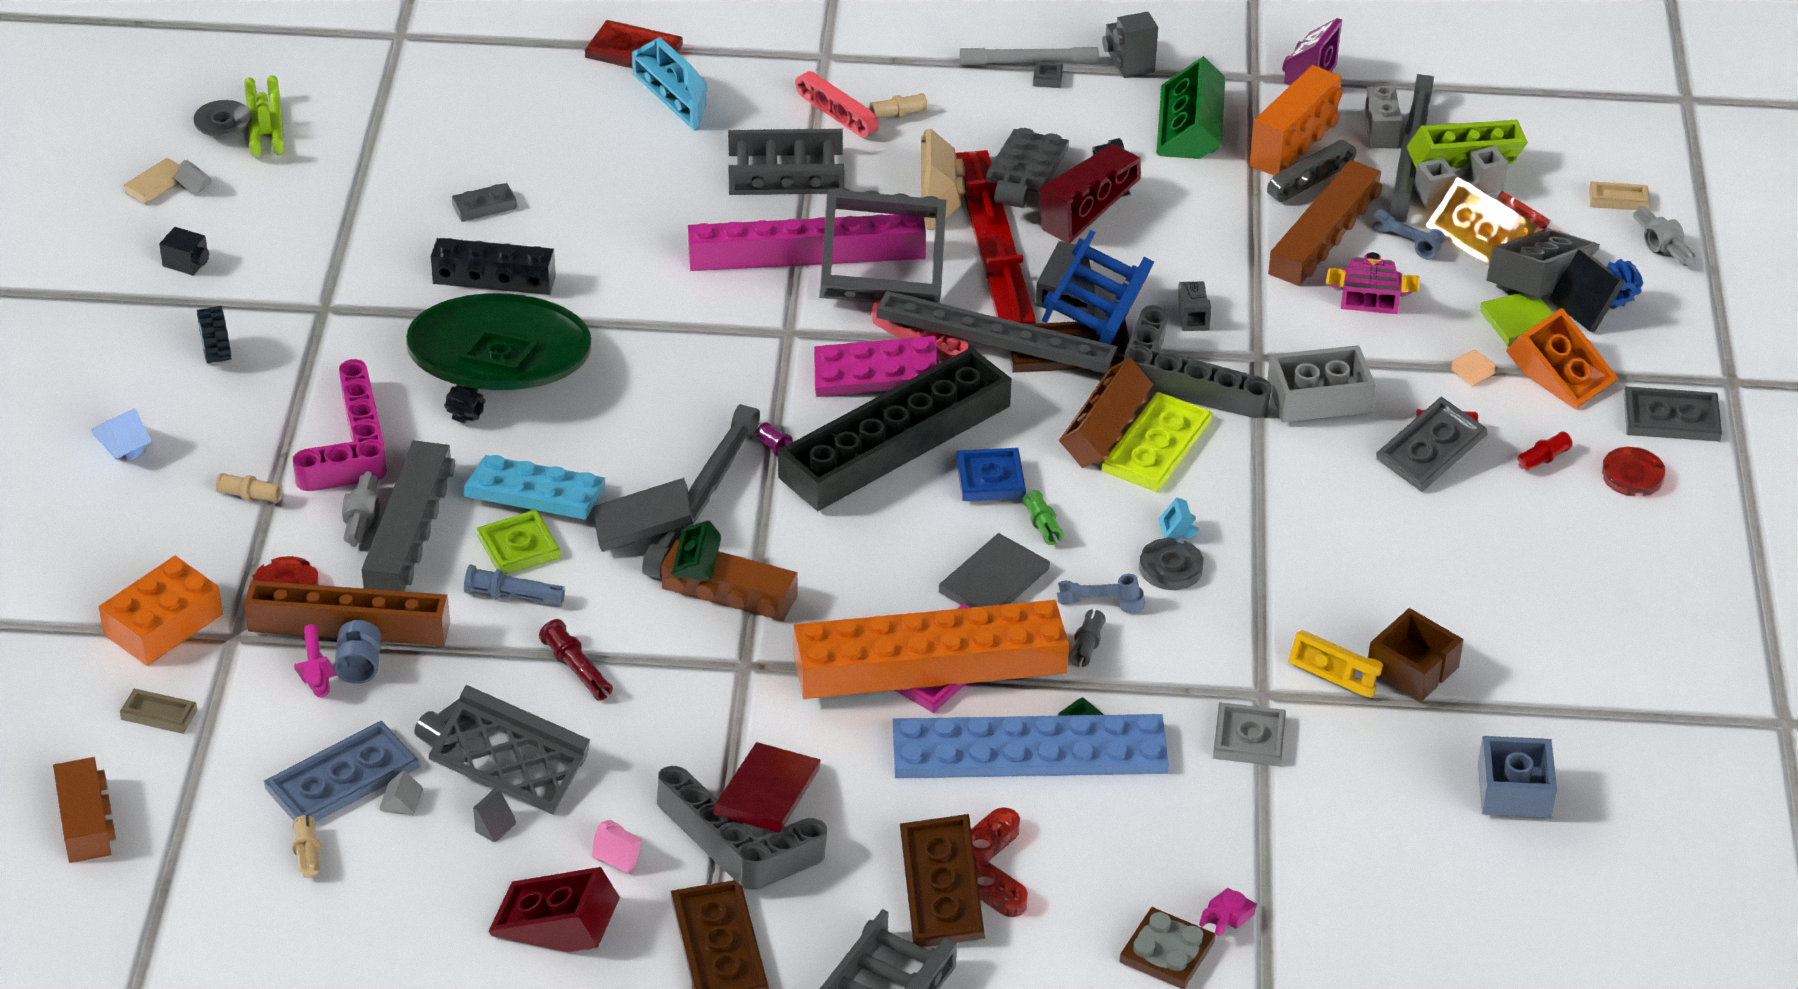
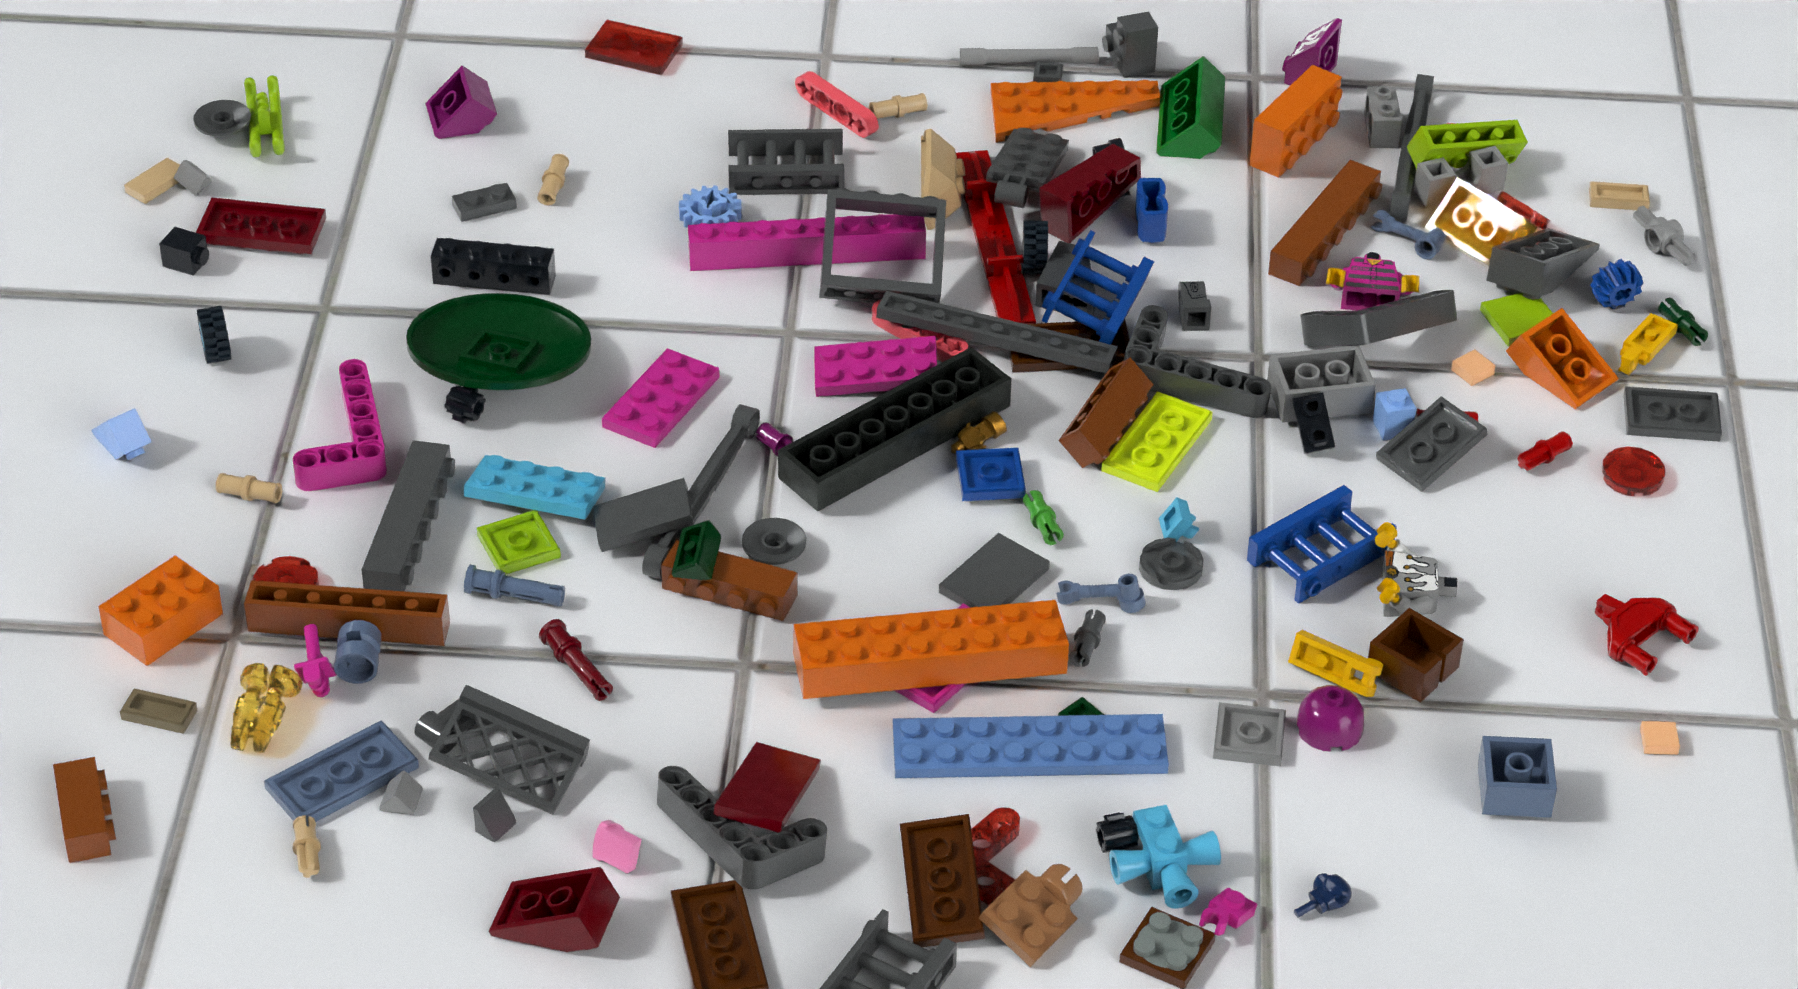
(262, 225): none -> dark red plate
(262, 716): none -> clear yellow piece
(361, 509): light grey axle -> none
(461, 105): none -> magenta slope
(553, 179): none -> tan pin
(660, 398): none -> dark pink plate
(671, 80): medium azure wedge -> none
(709, 207): none -> light blue gear
(774, 541): none -> dark grey dish
(973, 438): none -> pearl gold piece
(1034, 246): none -> black wheel
(1034, 912): none -> medium nougat plate
(1065, 103): none -> orange wing
(1117, 832): none -> black gear
(1151, 210): none -> blue brick
(1165, 856): none -> medium azure brick
(1311, 170): dark grey beam -> none
(1312, 520): none -> blue fence
(1313, 423): none -> black hips
(1327, 894): none -> dark blue piece
(1330, 718): none -> magenta cylinder
(1379, 321): none -> dark grey beam
(1393, 412): none -> light blue brick
(1409, 578): none -> torso
(1586, 290): black tile -> none
(1635, 623): none -> red connector
(1646, 342): none -> yellow hinge
(1659, 737): none -> light nougat tile
(1685, 321): none -> dark green pin

